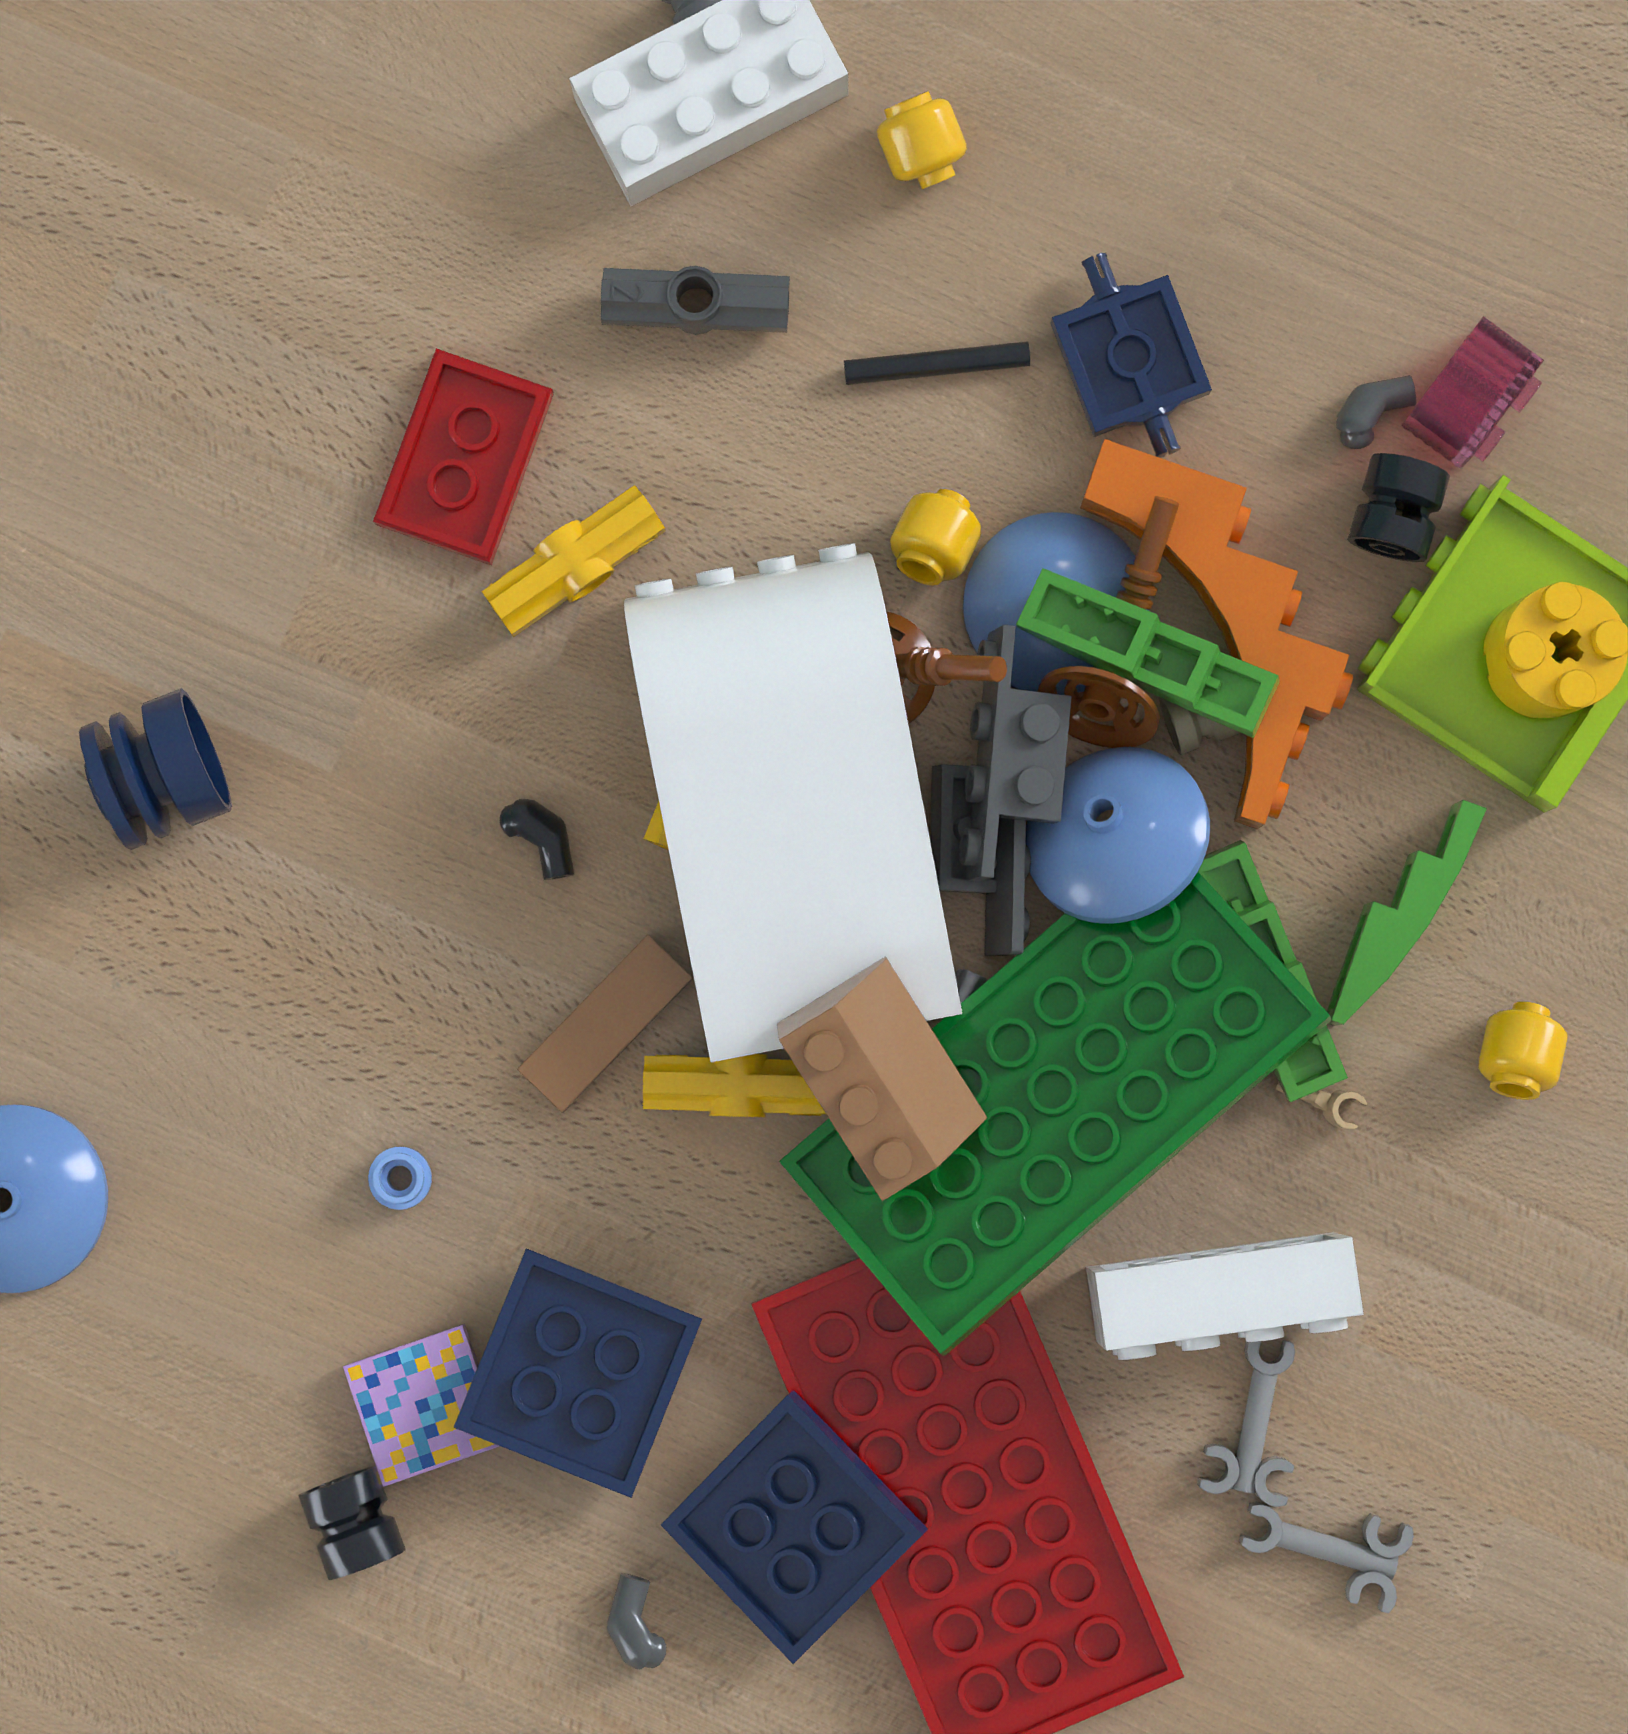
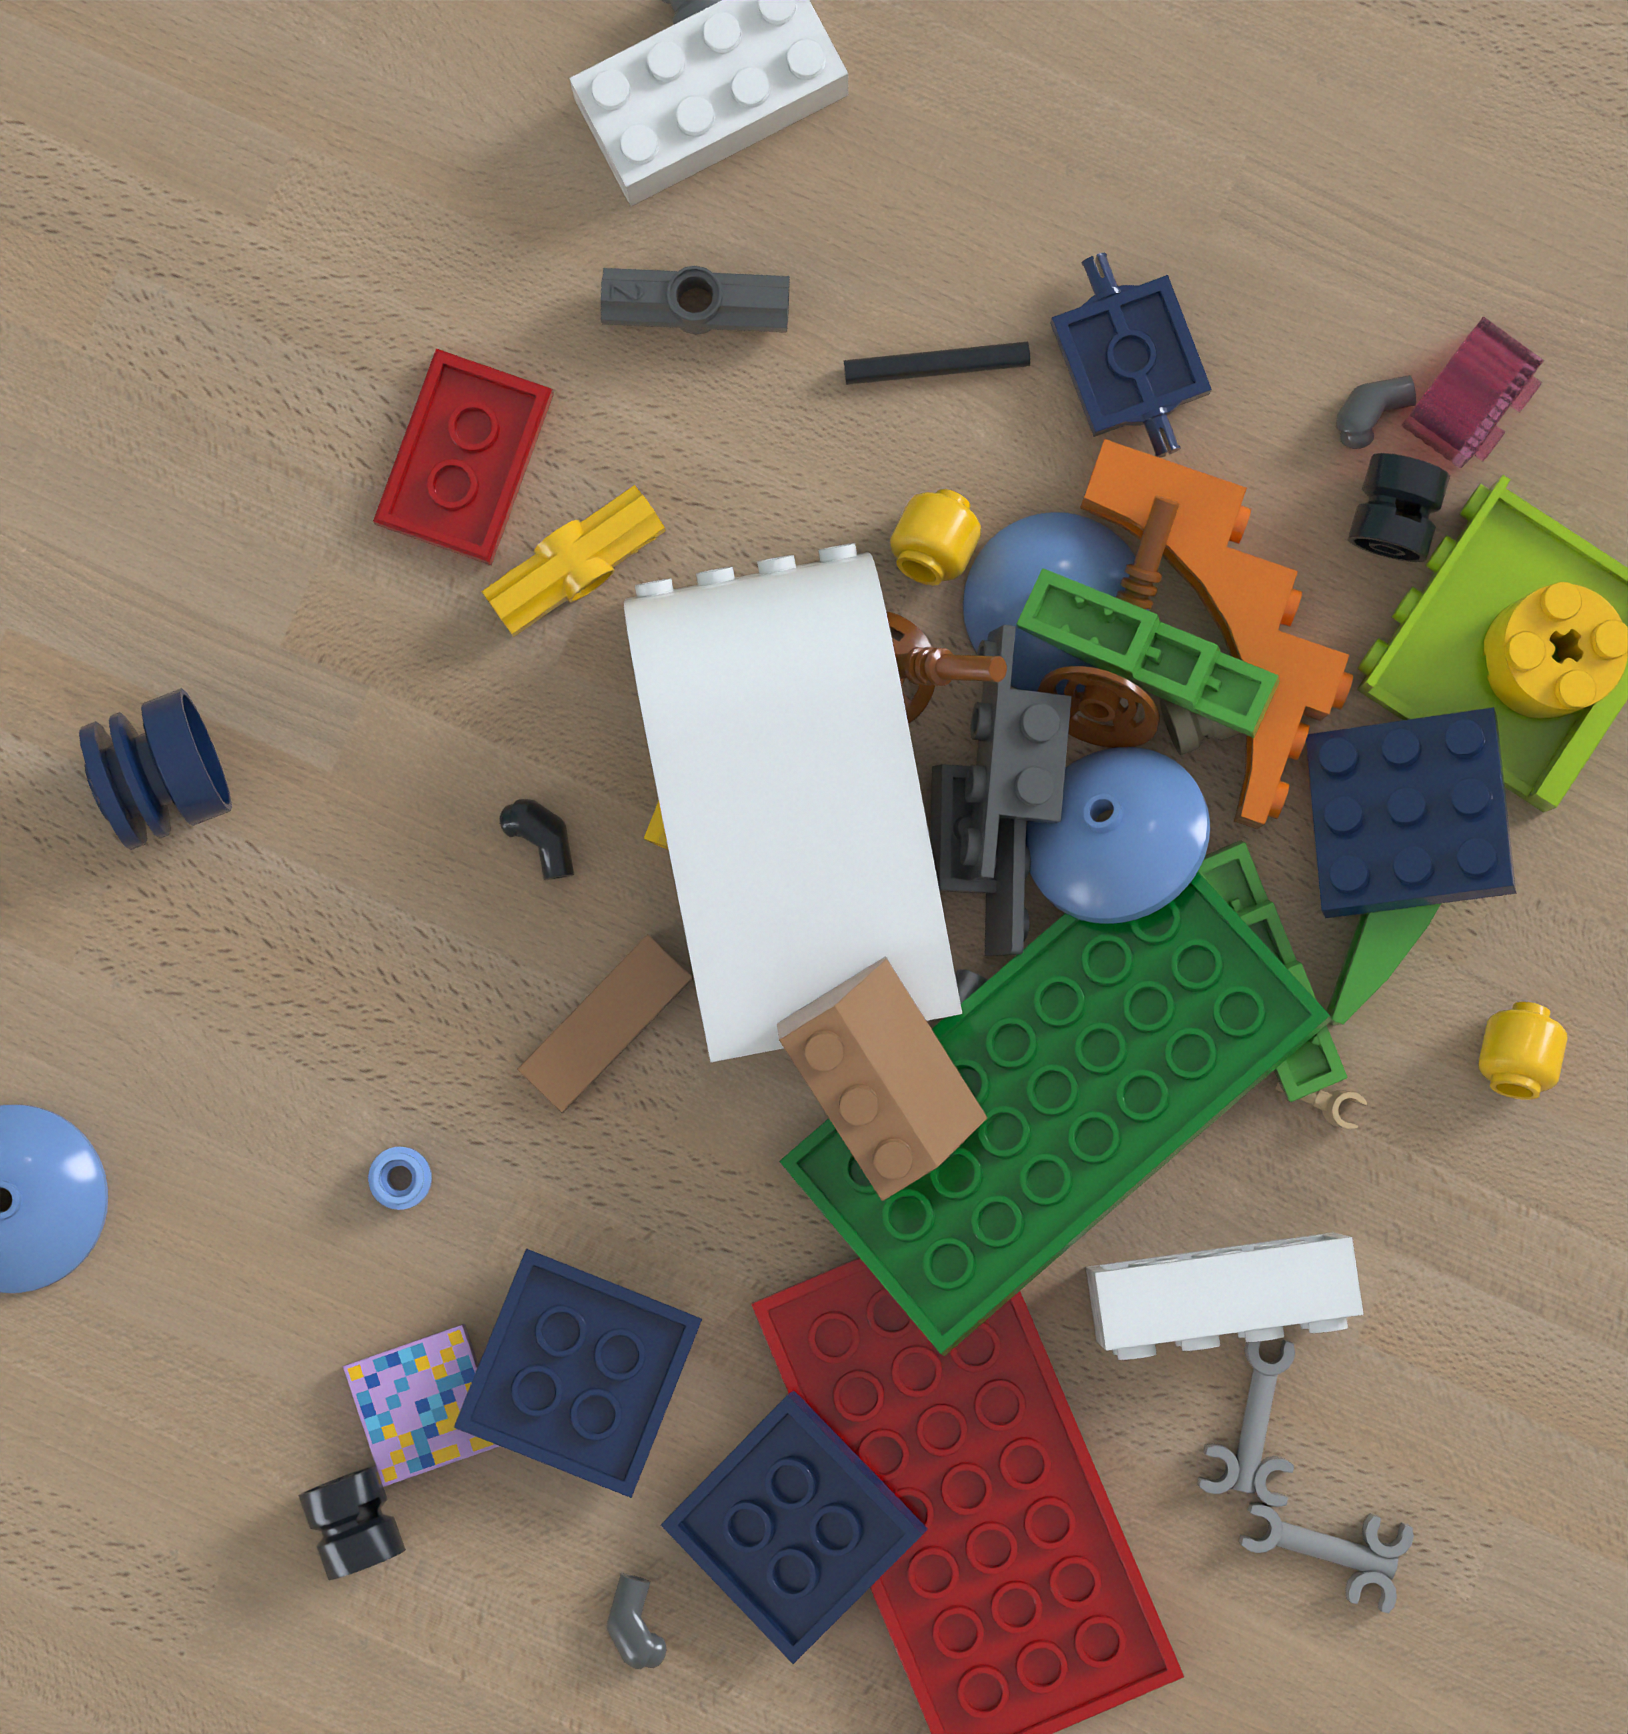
(727, 1087): yellow piece -> none
(921, 139): yellow head -> none
(1410, 813): none -> dark blue plate

